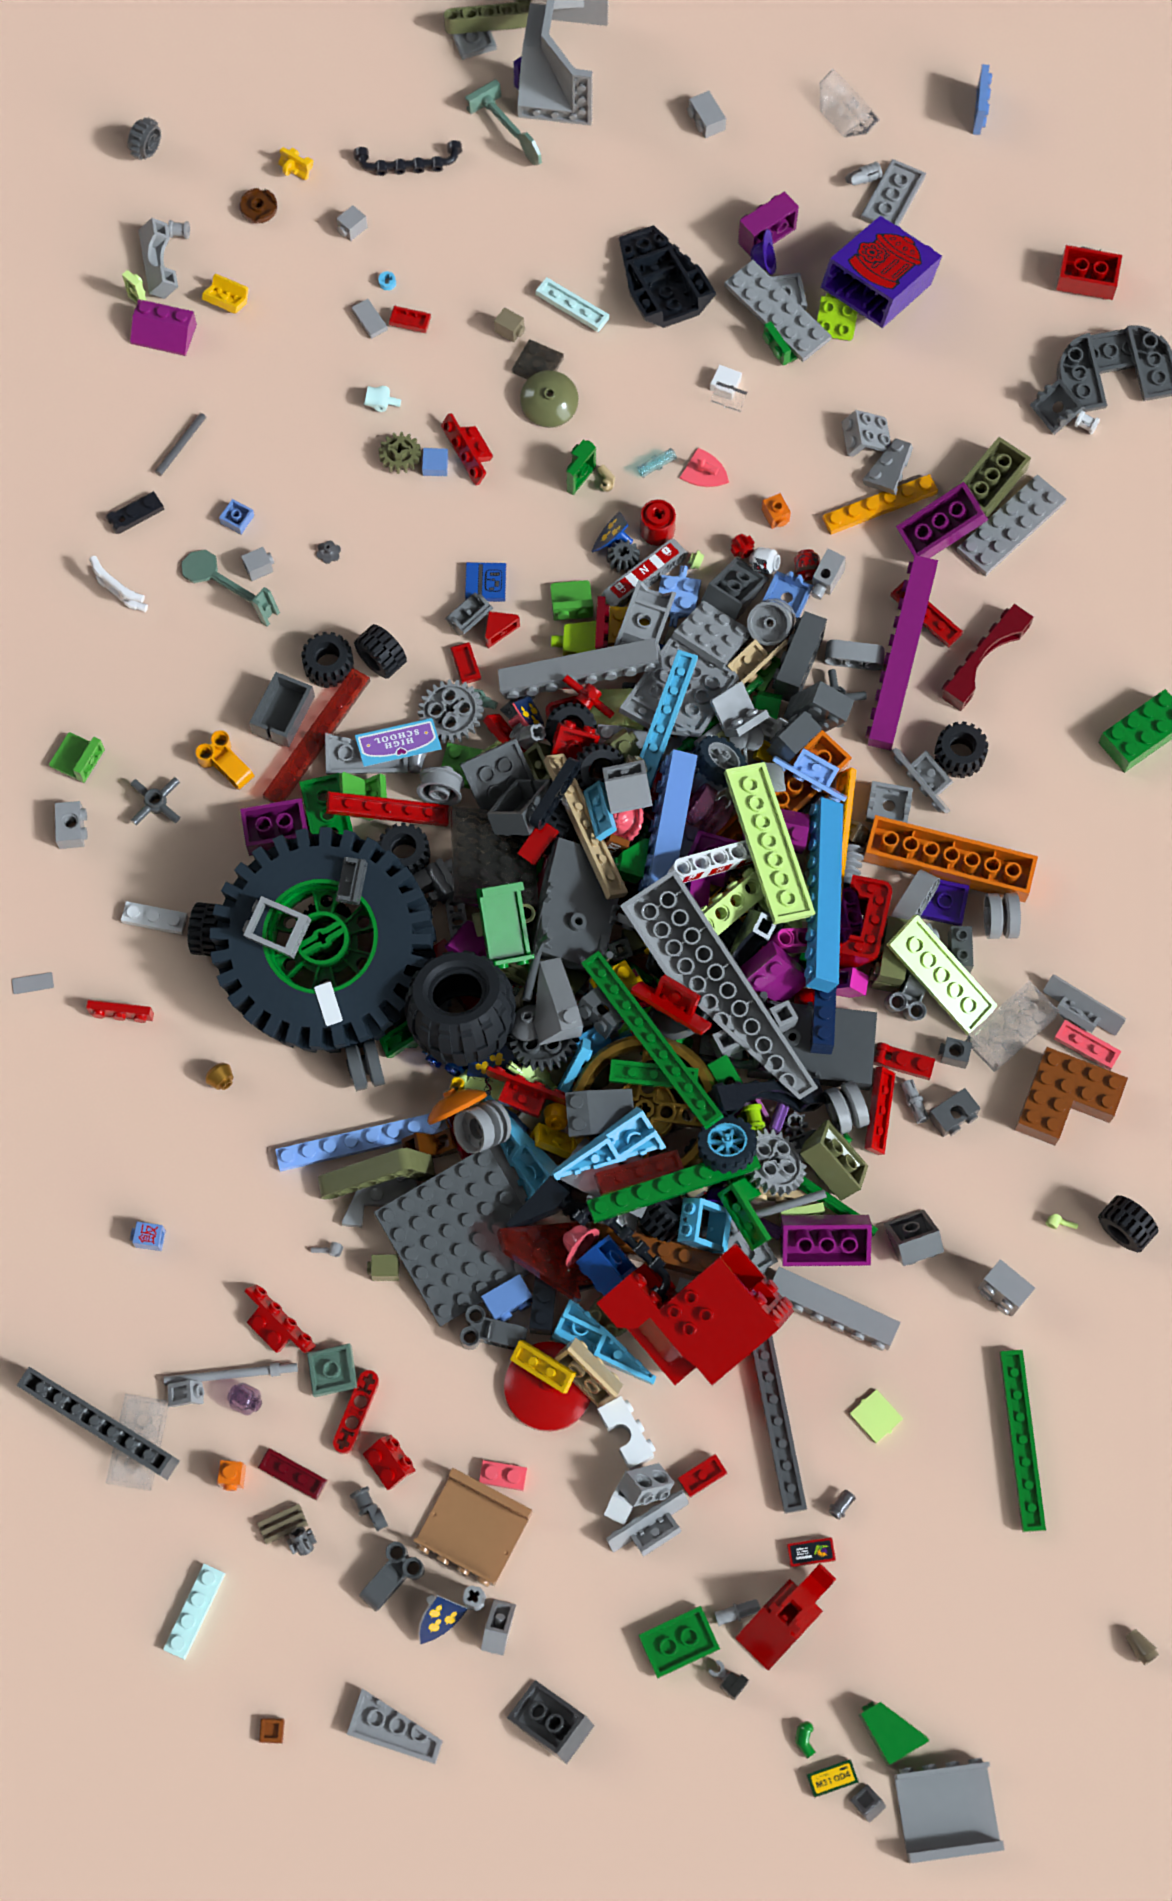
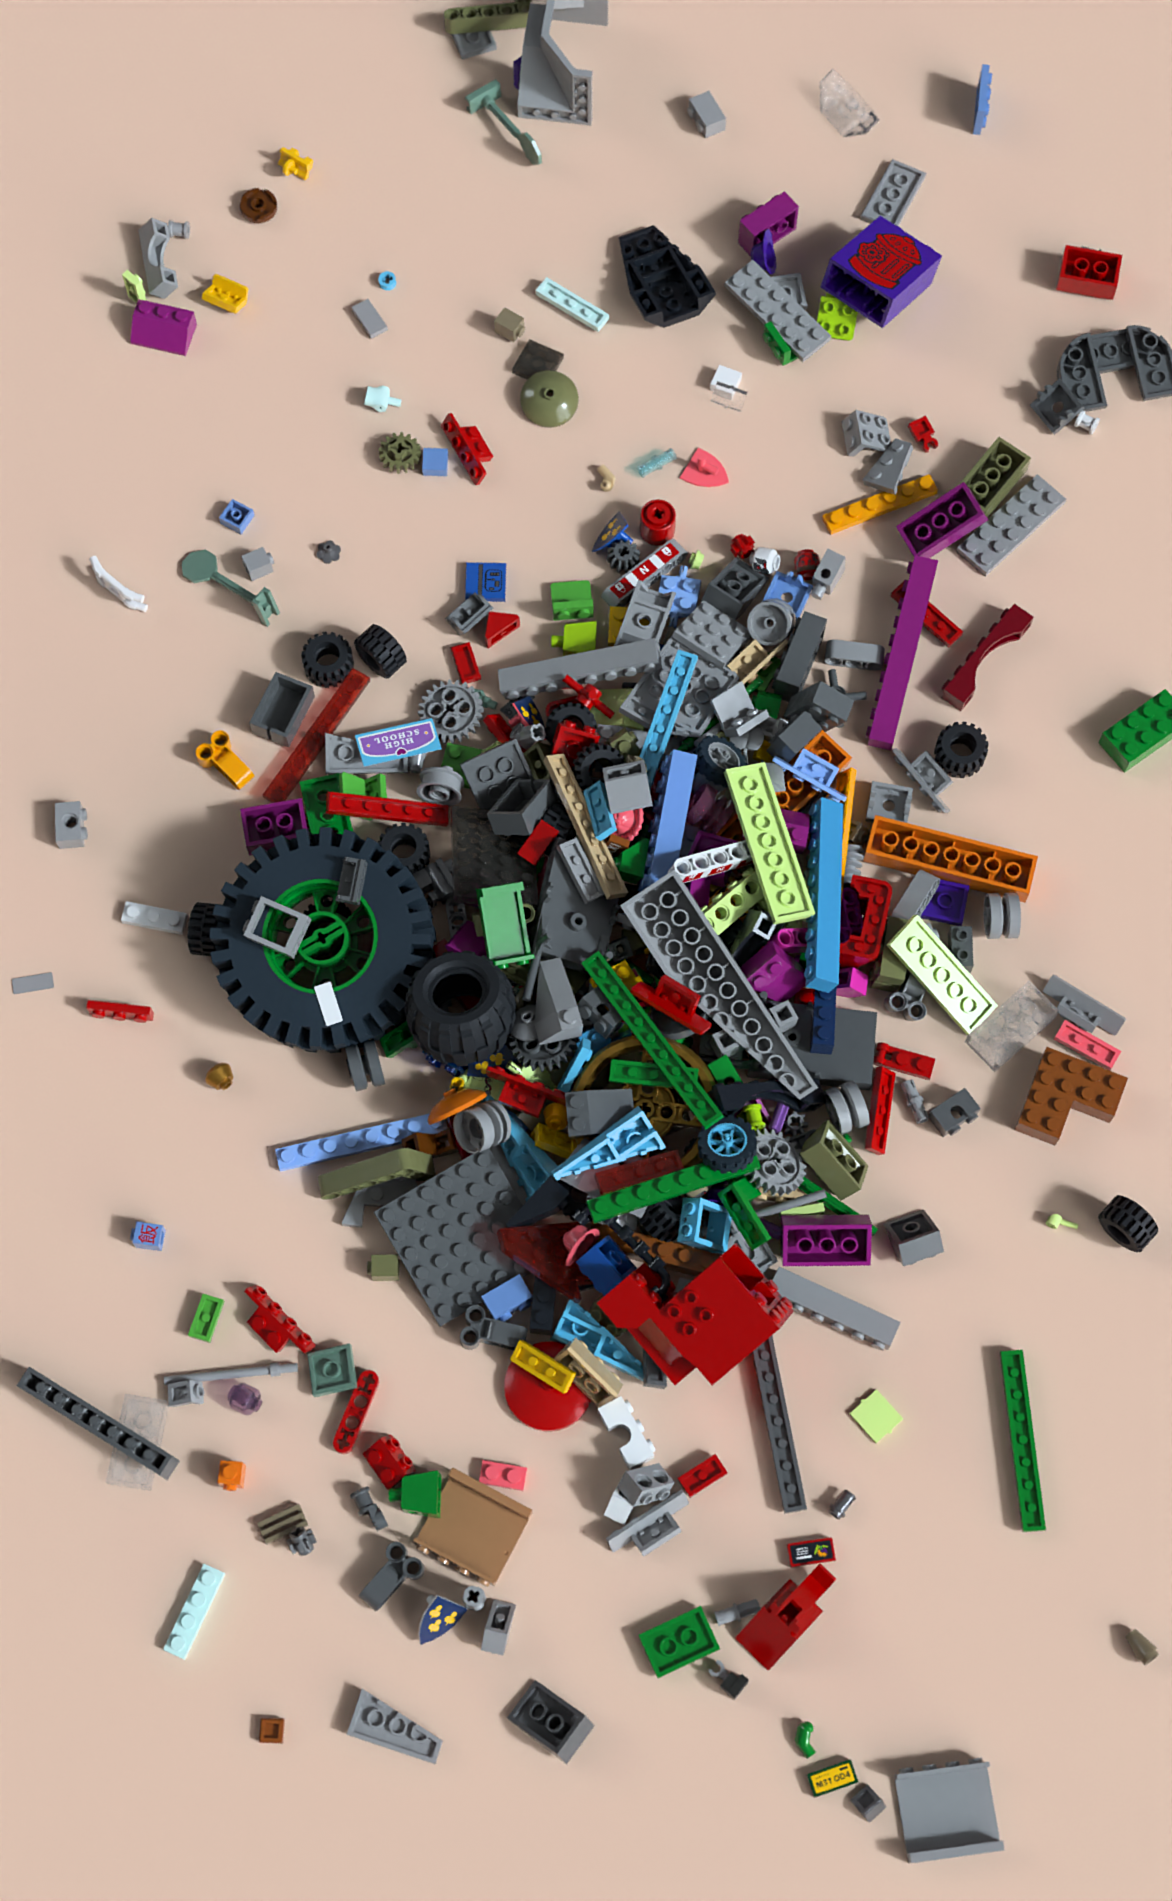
(77, 756): bright green bracket -> none
(135, 512): black plate -> none
(144, 138): dark grey gear -> none
(153, 794): dark grey bar -> none
(180, 444): dark grey bar -> none
(206, 1318): none -> bright green plate
(292, 1474): dark red tile -> none
(335, 1249): light grey hand -> none
(351, 223): light grey brick -> none
(399, 165): black bar -> none
(410, 319): red plate -> none
(419, 1494): none -> green torso
(555, 793): black beam -> none
(580, 870): none -> light grey plate
(582, 465): green plate -> none
(602, 623): dark red plate -> none
(652, 1374): none -> dark grey tile
(776, 511): orange brick -> none
(865, 174): light grey hinge -> none
(890, 1732): green slope -> none
(922, 431): none -> red plate
(961, 1046): dark grey brick -> none
(1005, 1288): light grey brick -> none

